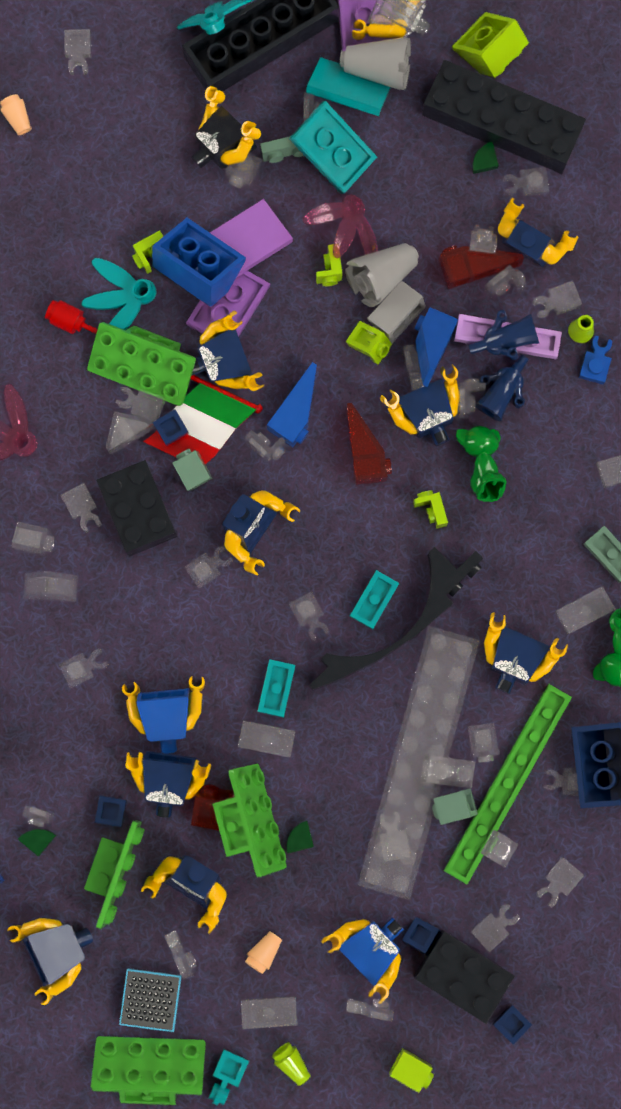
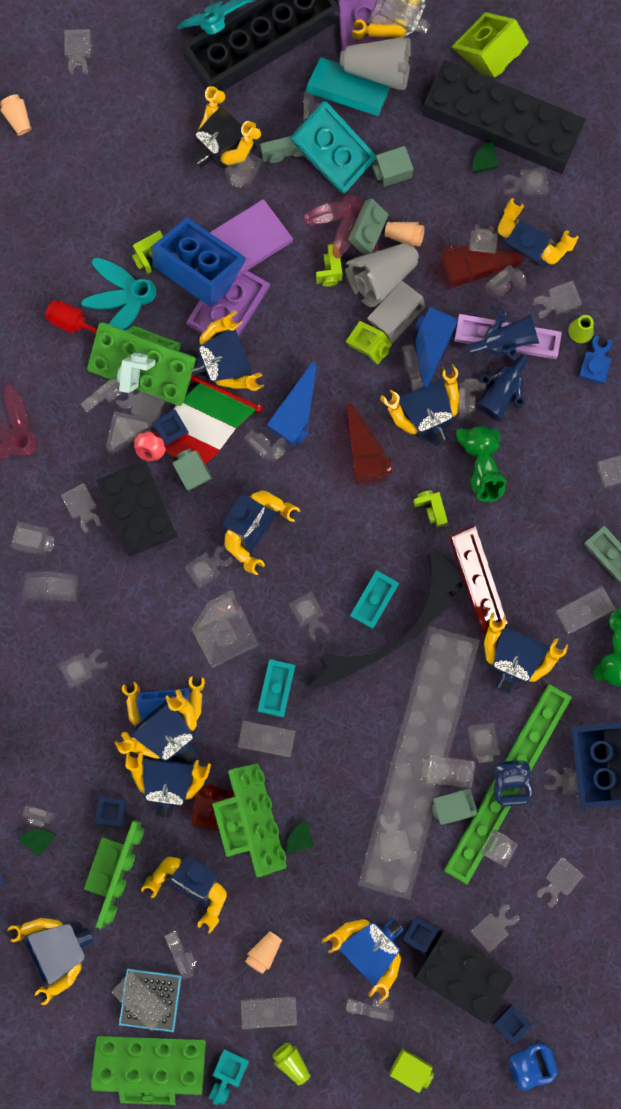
(108, 391): none -> clear plate
(130, 369): none -> light aqua bracket
(141, 1000): none -> clear plate
(149, 447): none -> coral plate
(164, 731): none -> torso
(223, 630): none -> clear slope
(368, 227): none -> sand green plate
(393, 166): none -> sand green brick
(405, 232): none -> light nougat cone
(477, 577): none -> tile
(512, 775): none -> dark blue piece
(526, 1068): none -> blue piece

